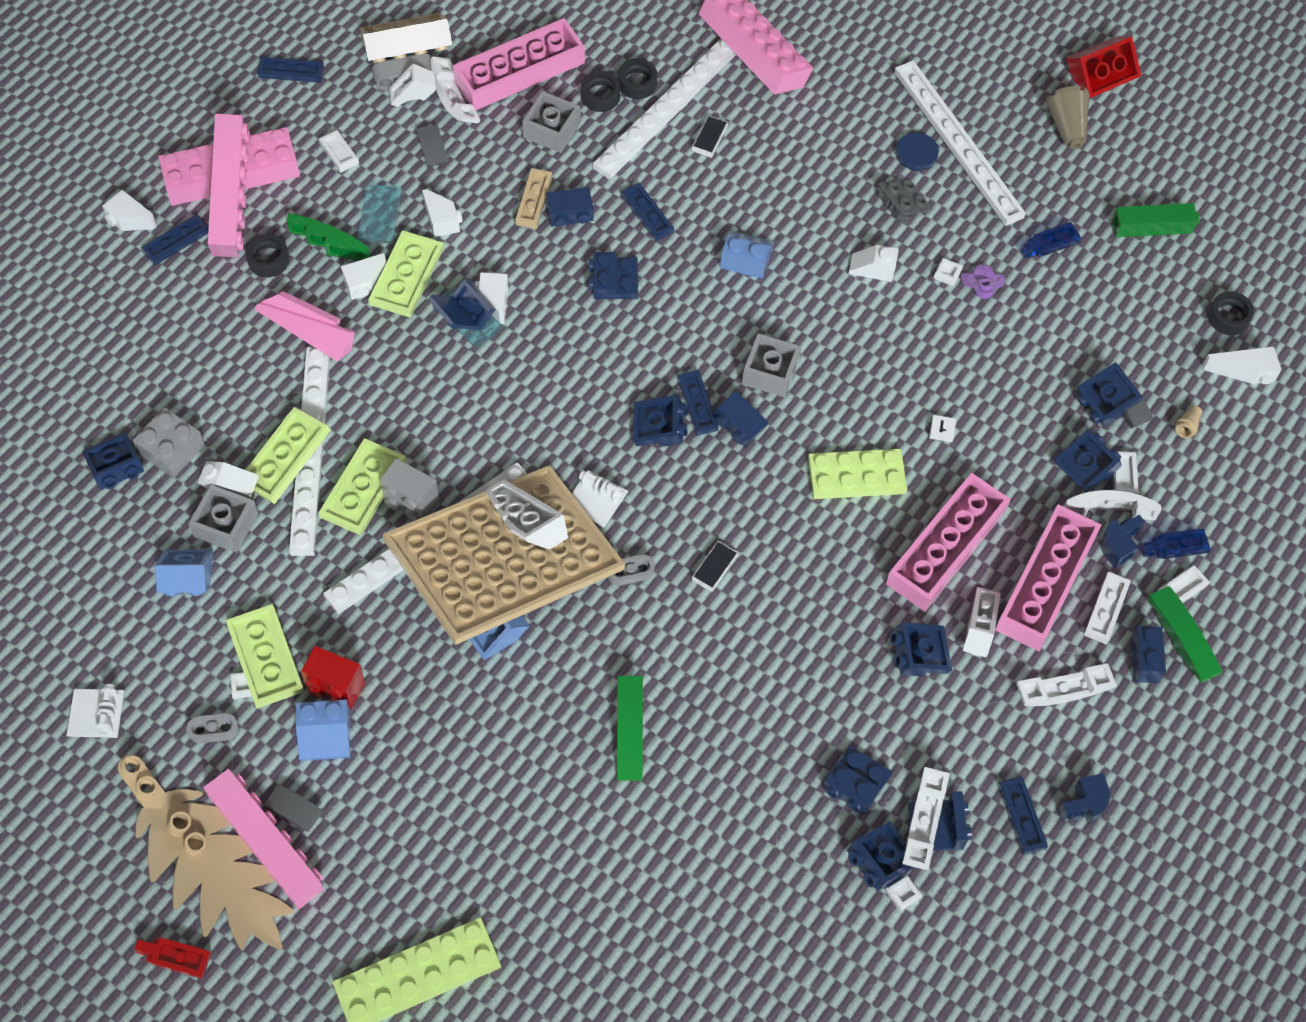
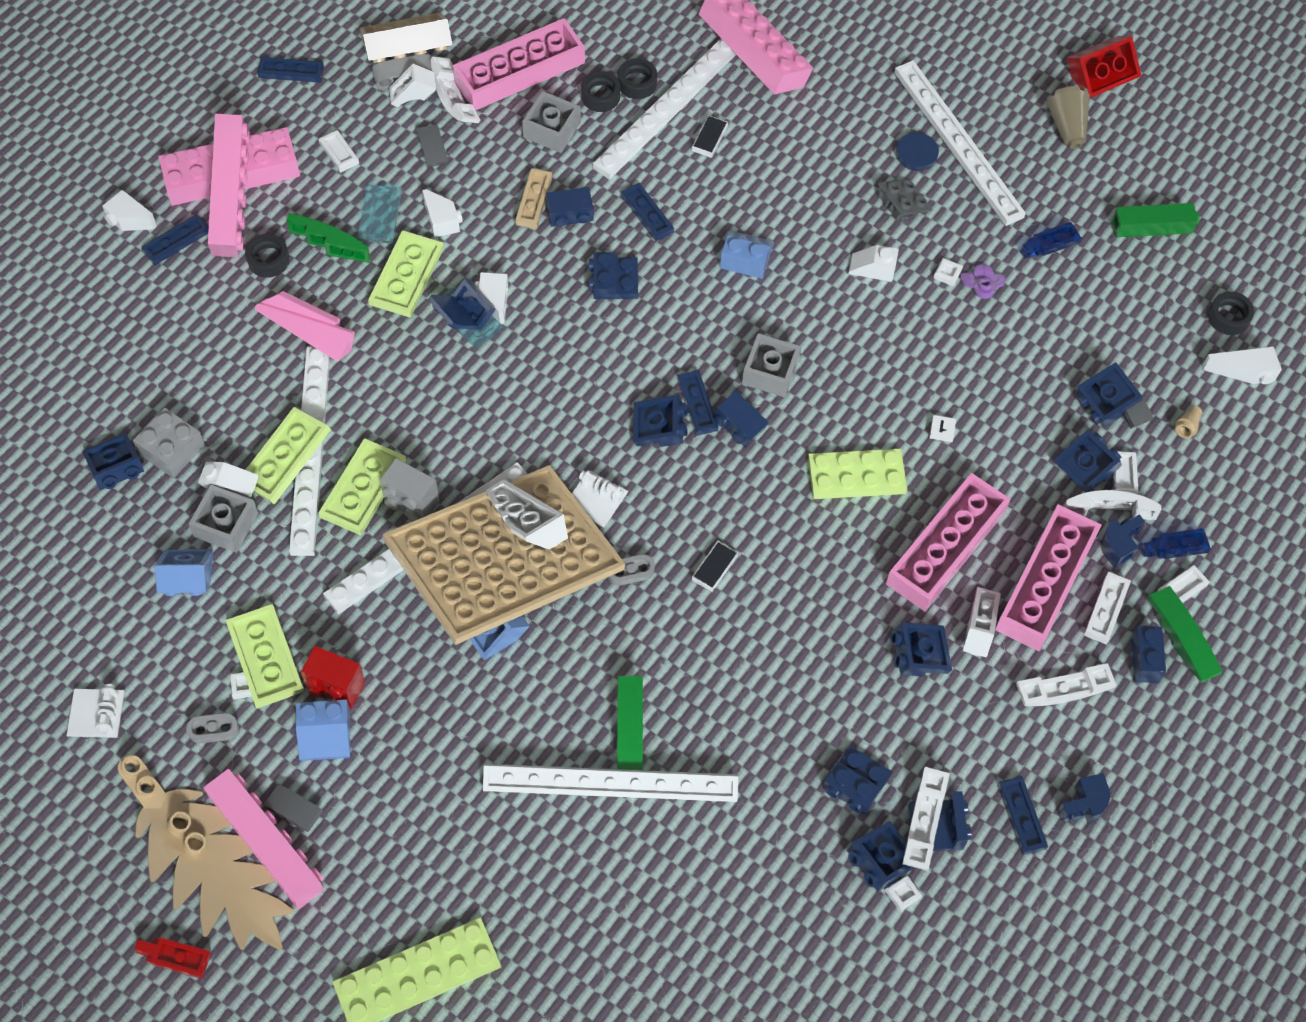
(363, 275): white slope -> none
(610, 782): none -> white plate

